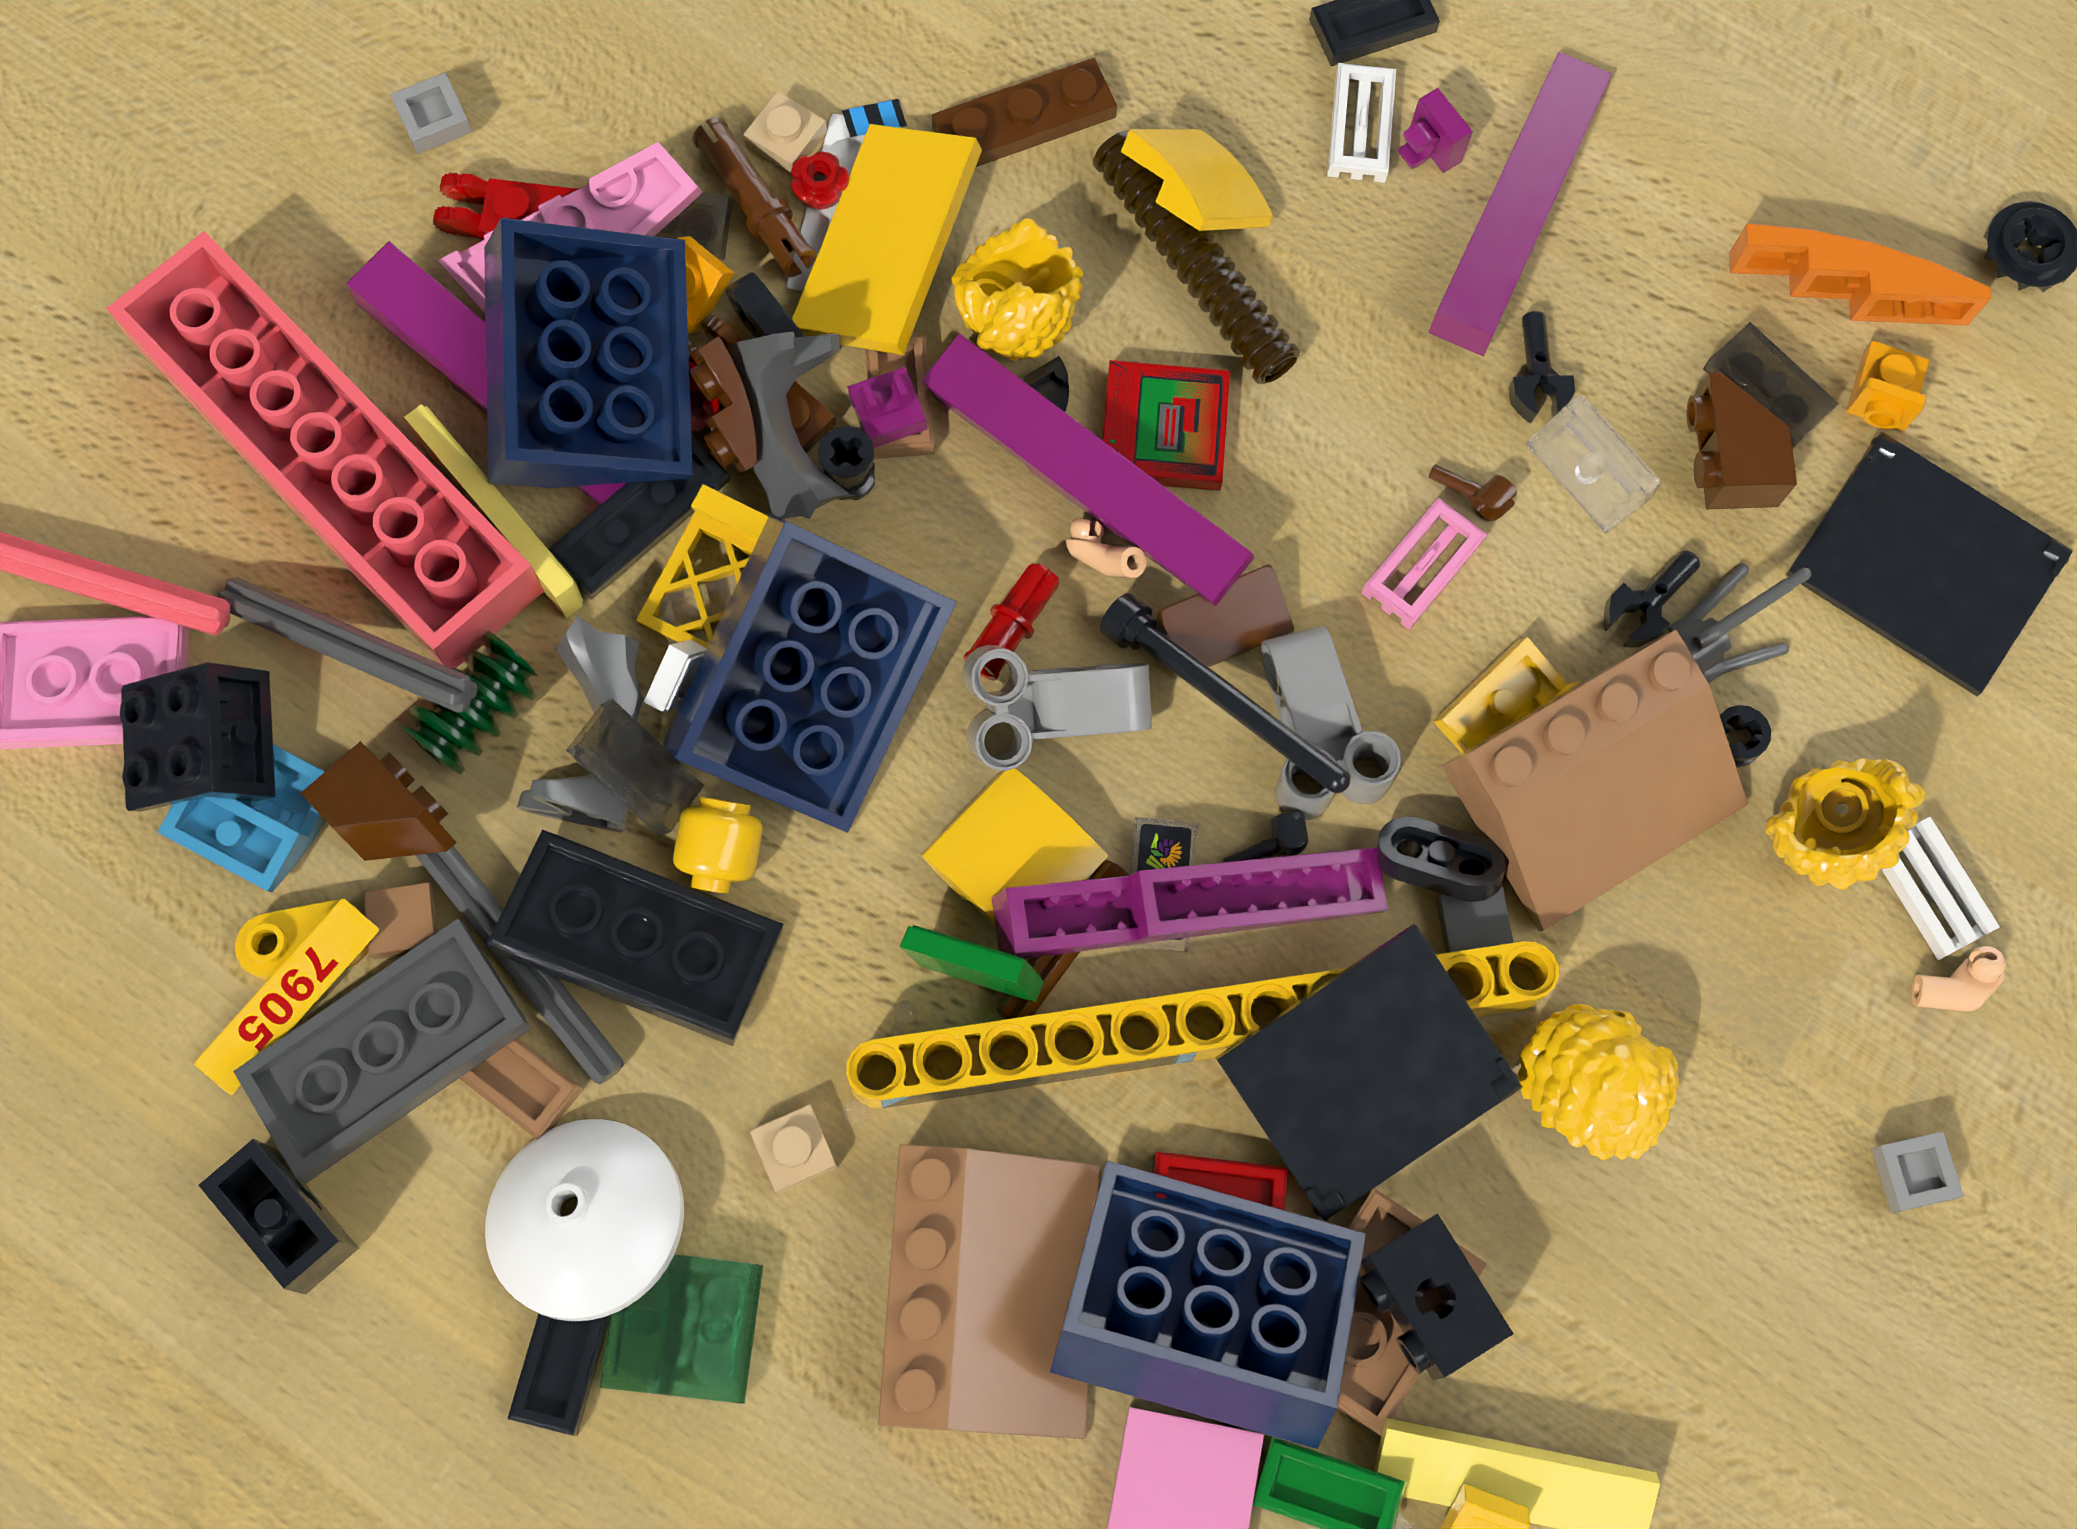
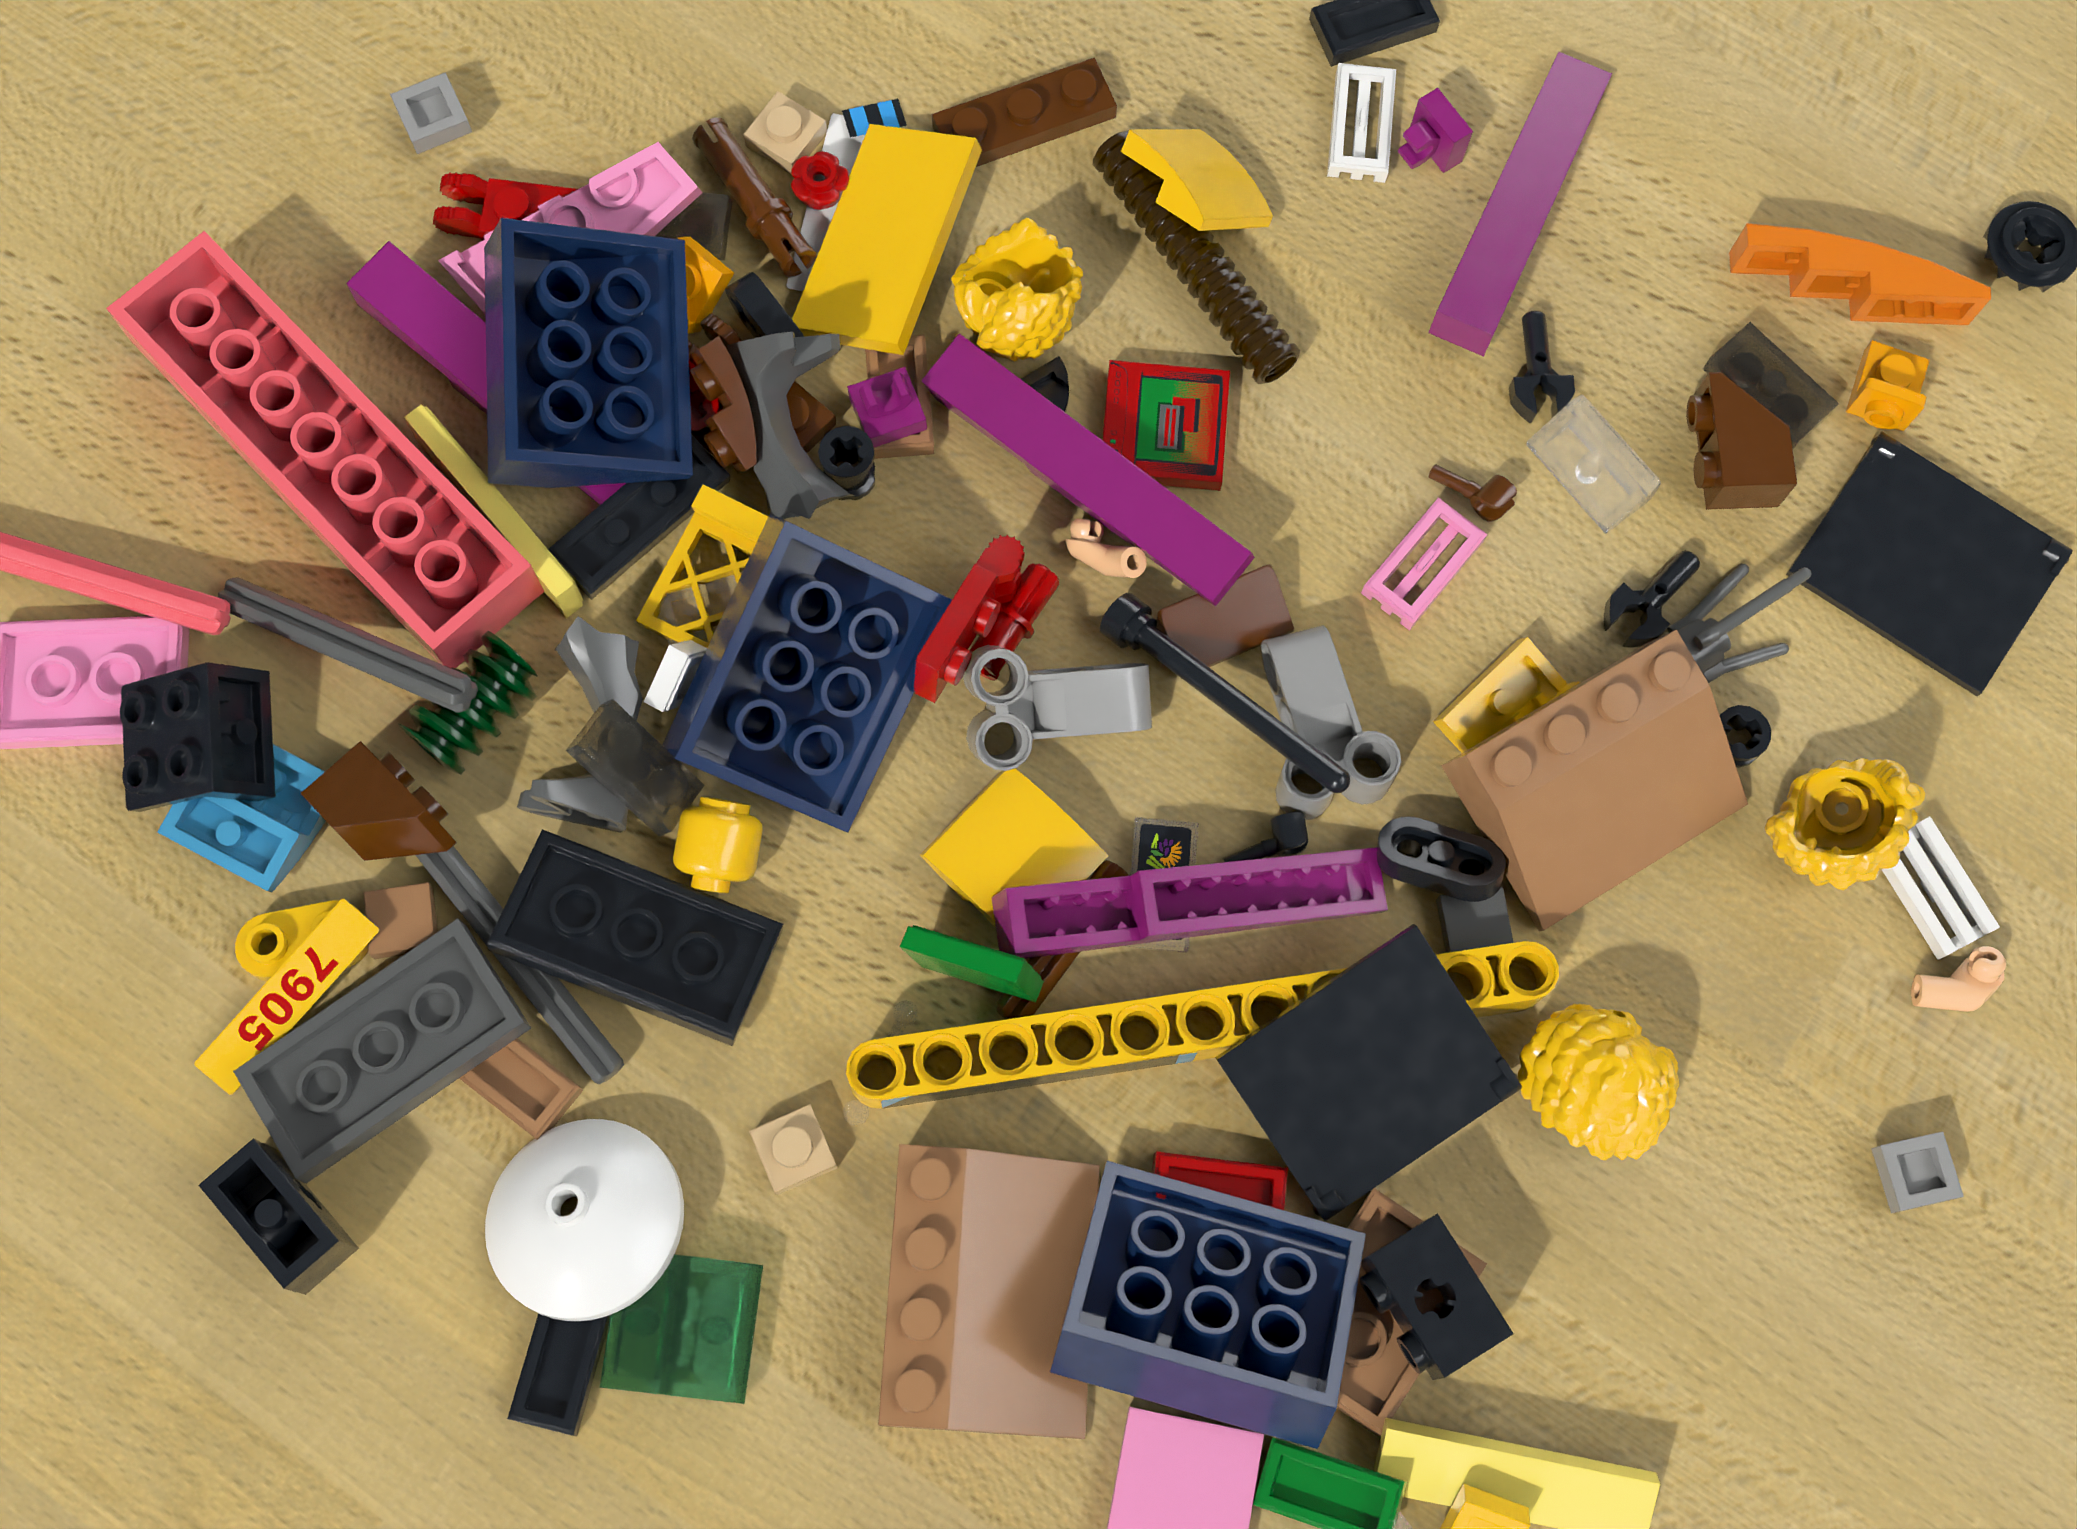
(970, 613): none -> red hinge

